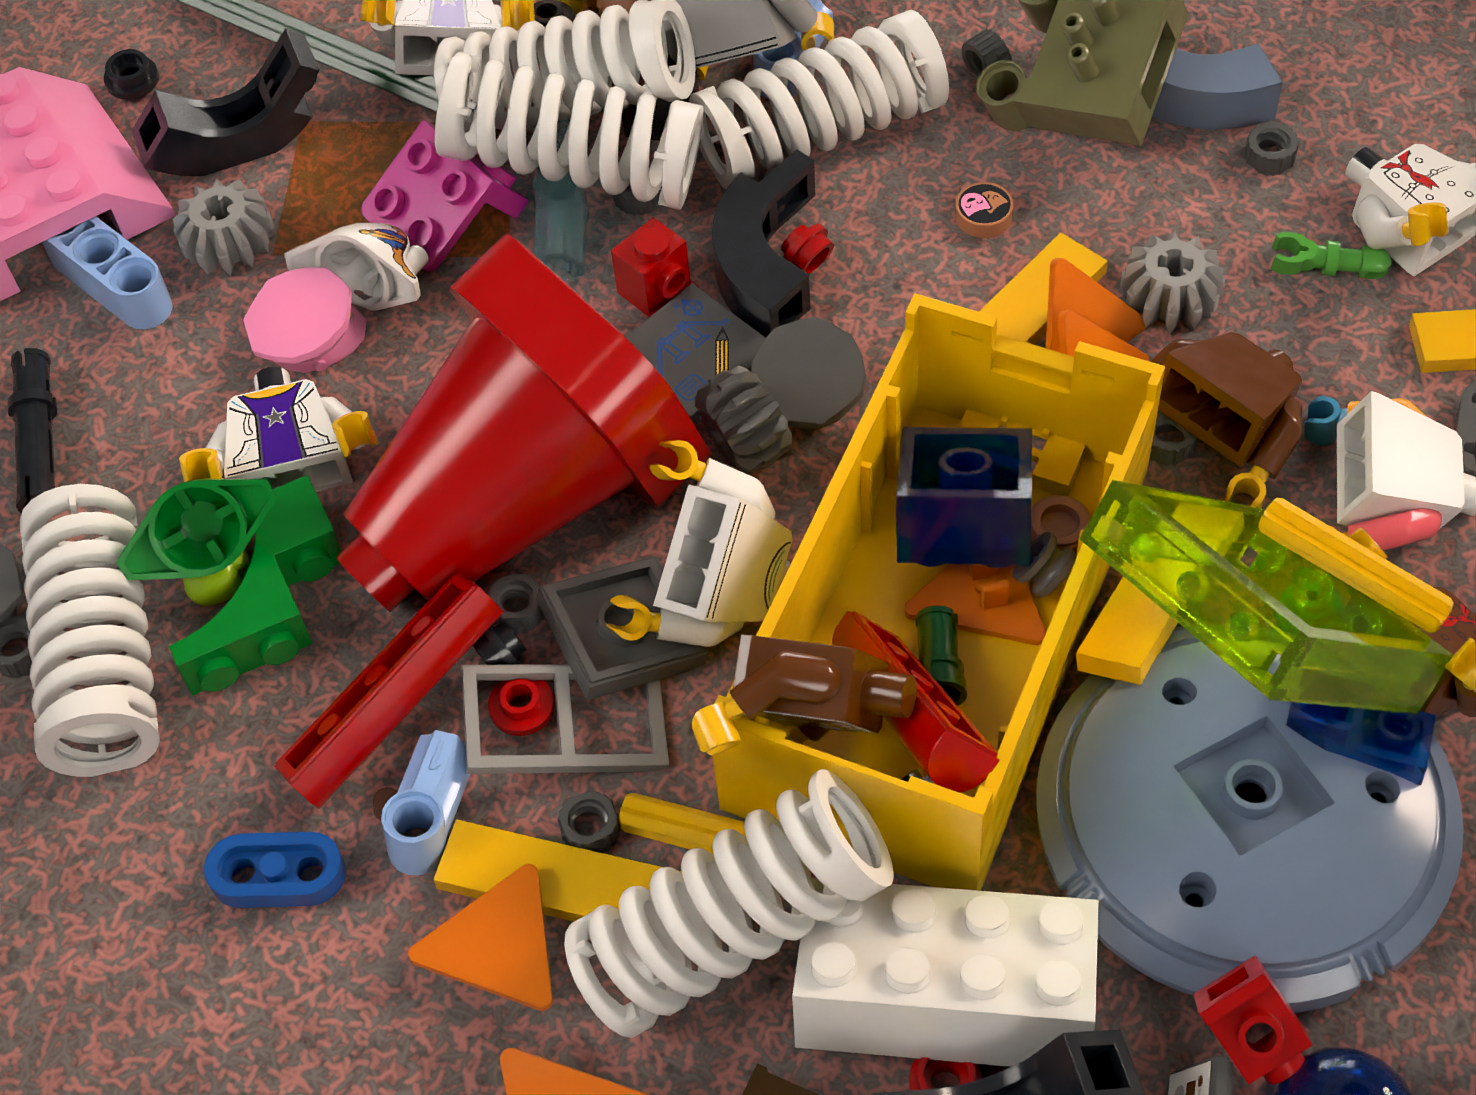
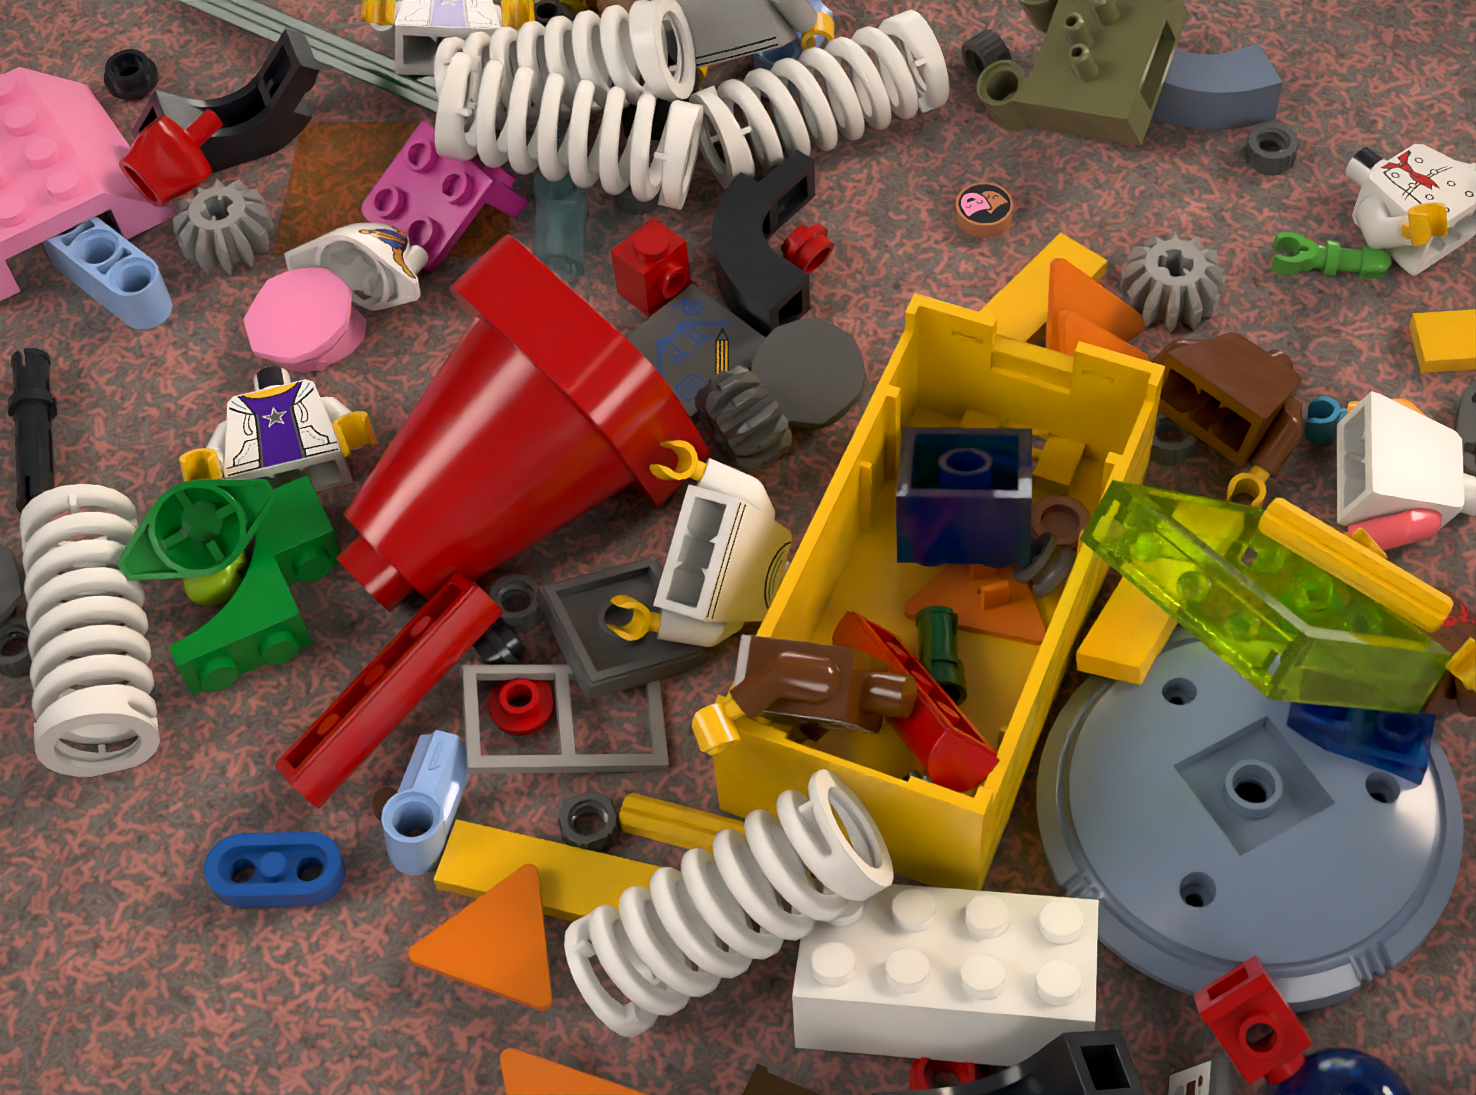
(168, 159): none -> red piece

